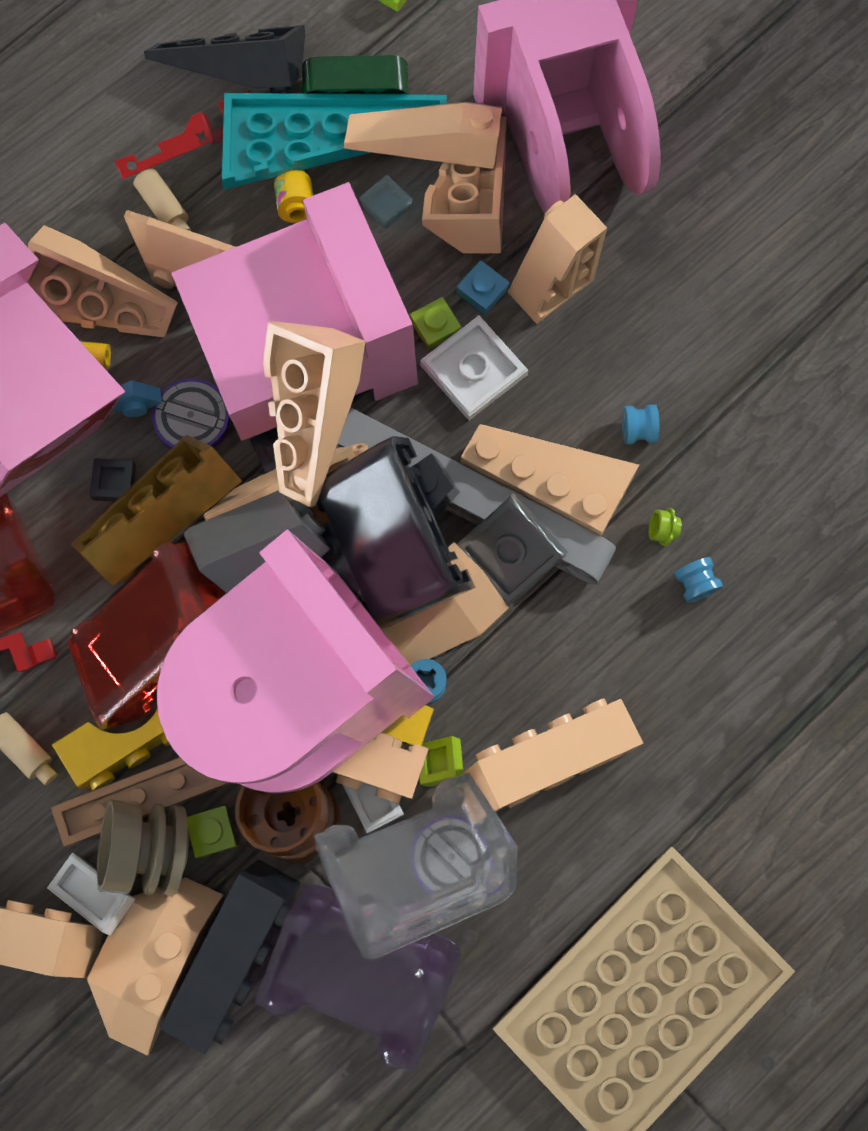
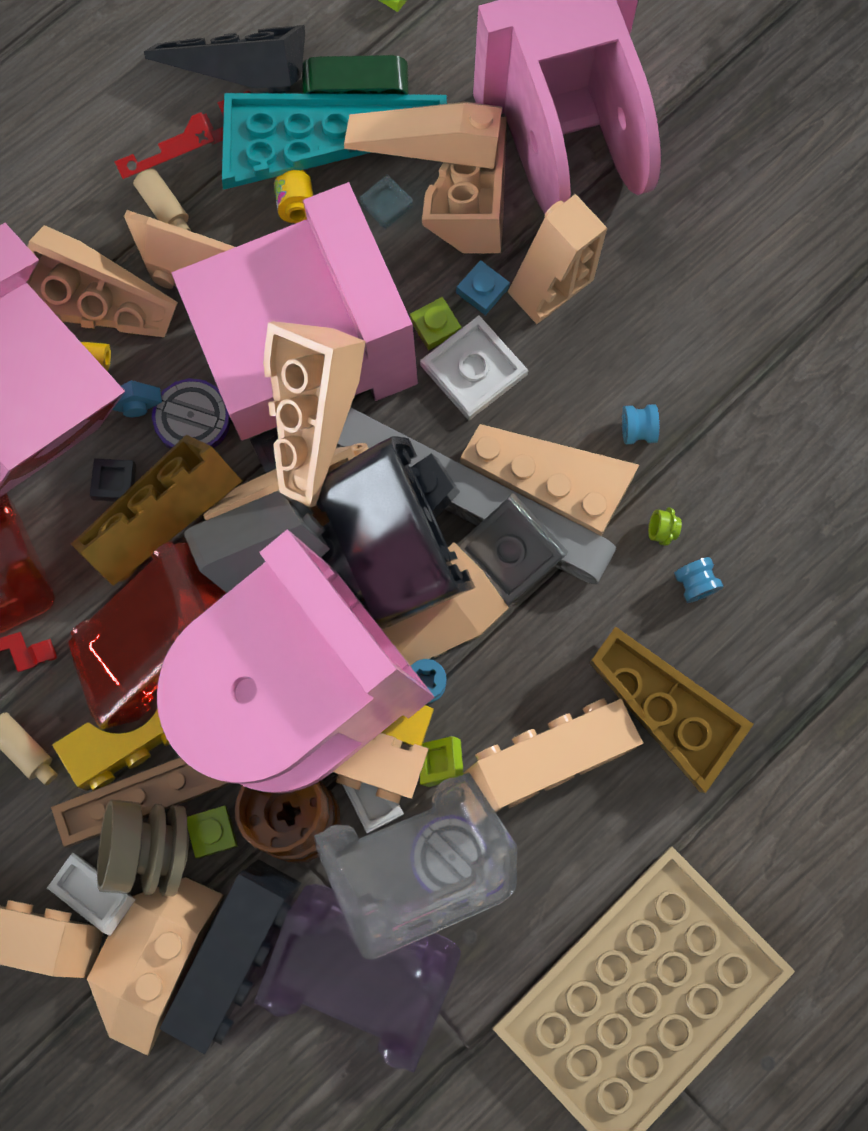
(678, 713): none -> pearl gold wedge

